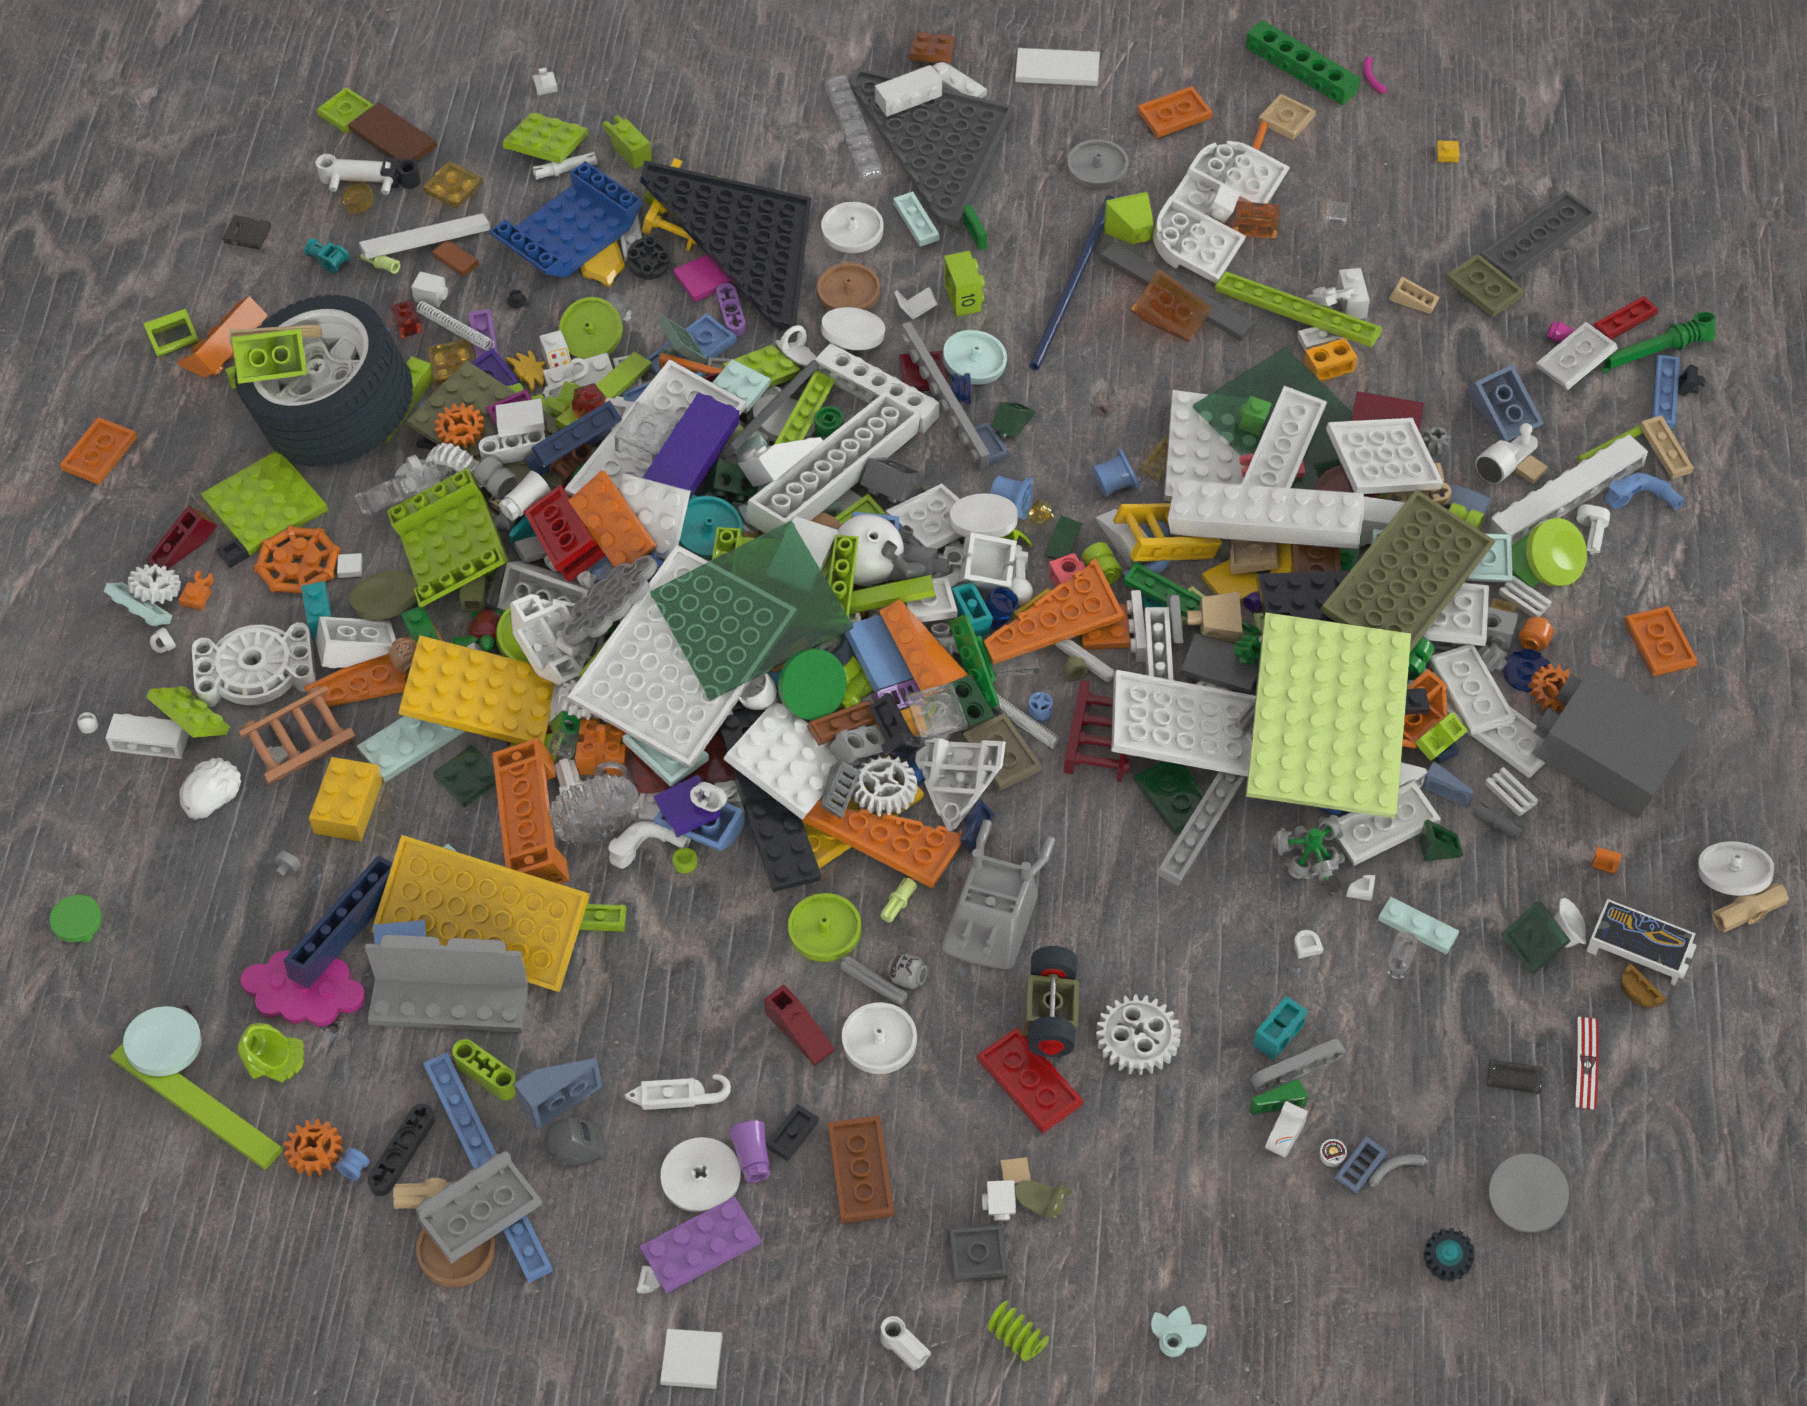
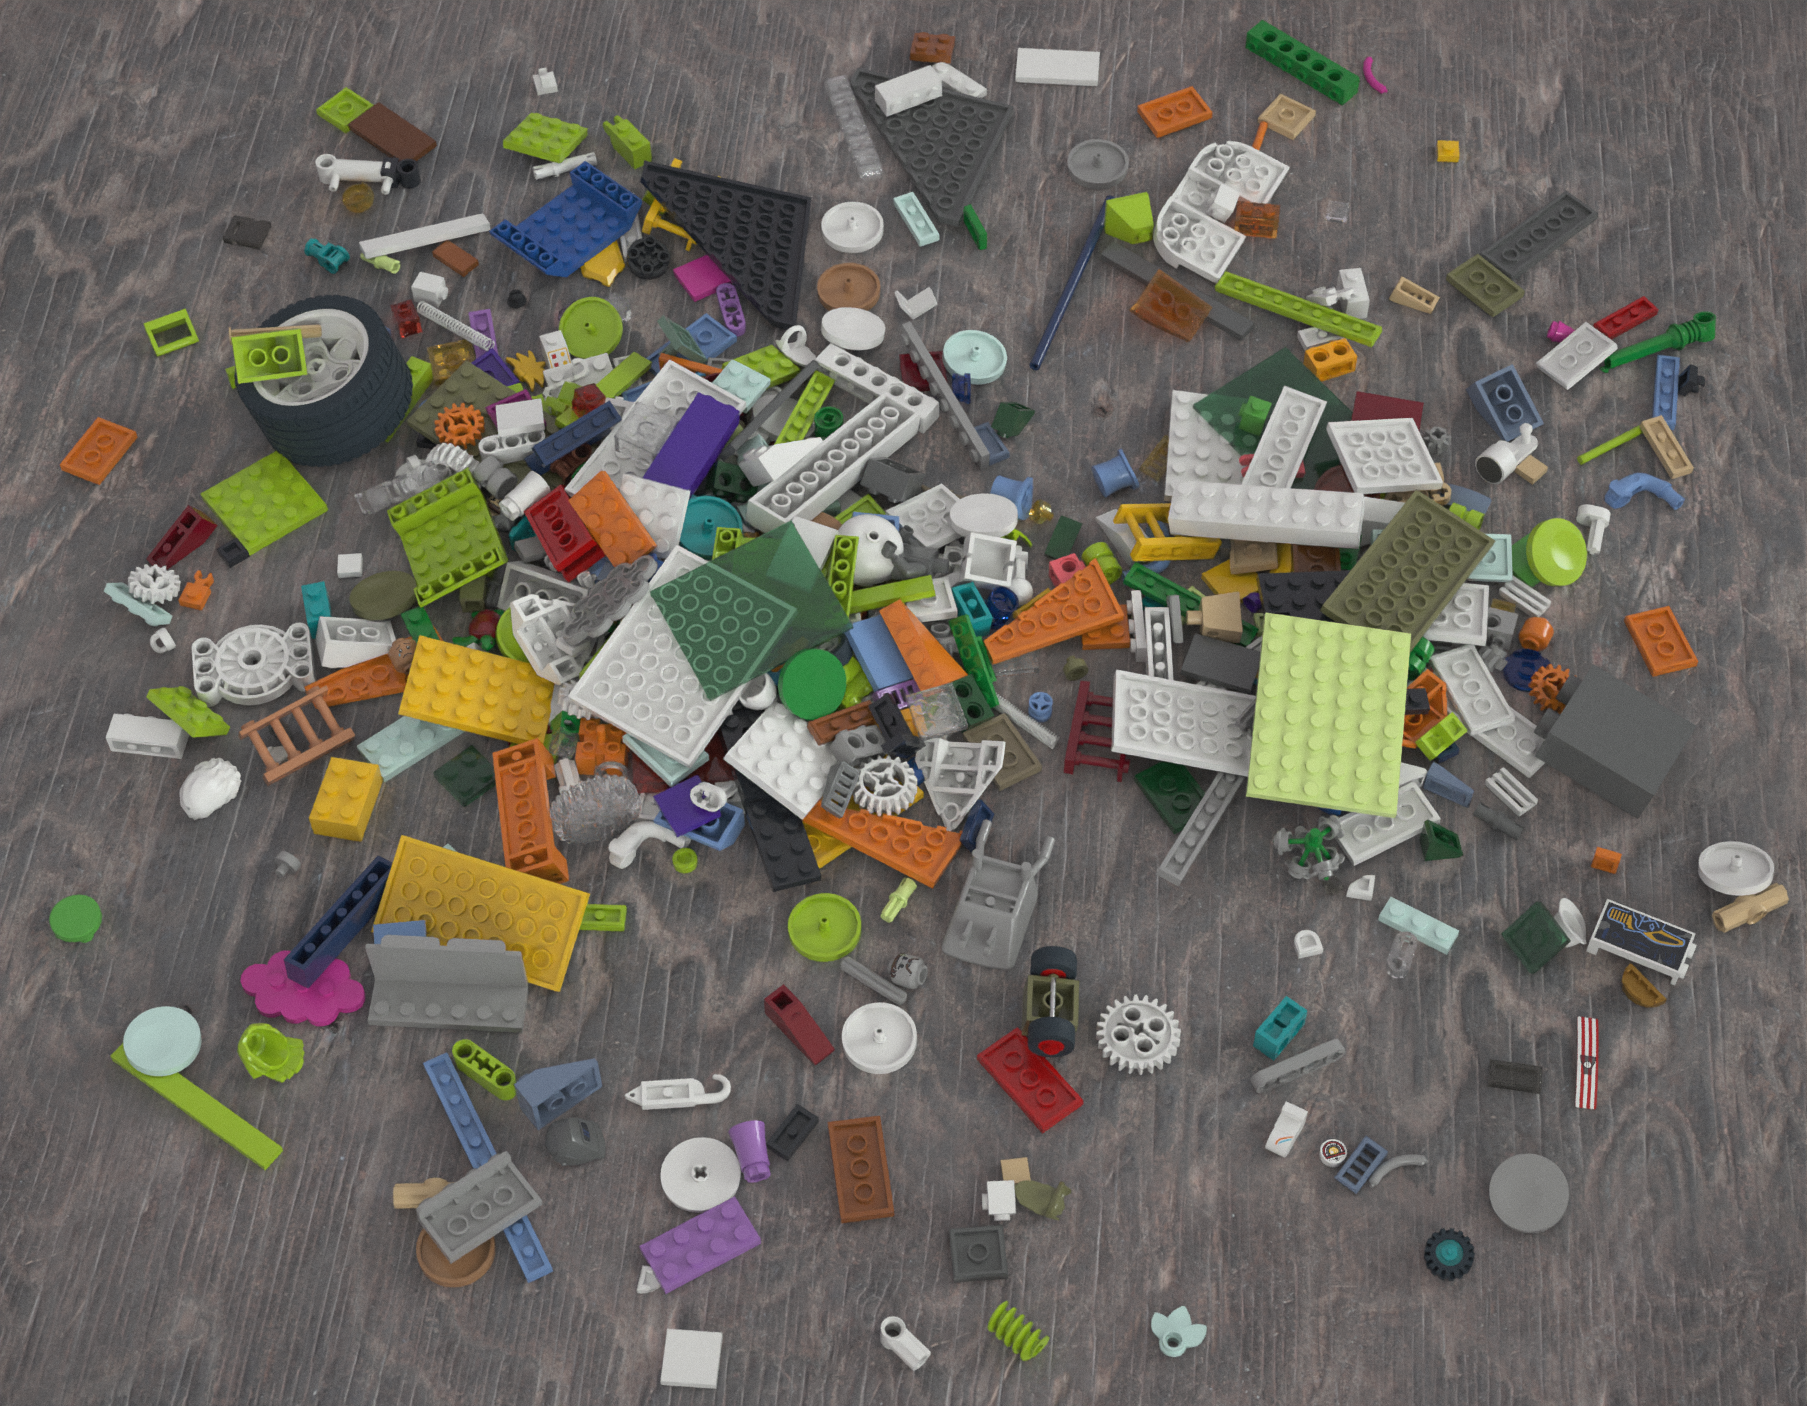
(87, 722): white hinge -> none
(213, 352): orange wedge -> none
(296, 549): orange plate -> none
(309, 1158): orange gear -> none
(352, 1164): medium blue wheel -> none
(405, 1151): black beam -> none
(453, 184): clear yellow plate -> none
(963, 283): lime brick -> none
(1093, 663): white axle -> none
(1248, 649): green gear -> none
(1275, 1099): green slope -> none
(1570, 489): white brick -> none

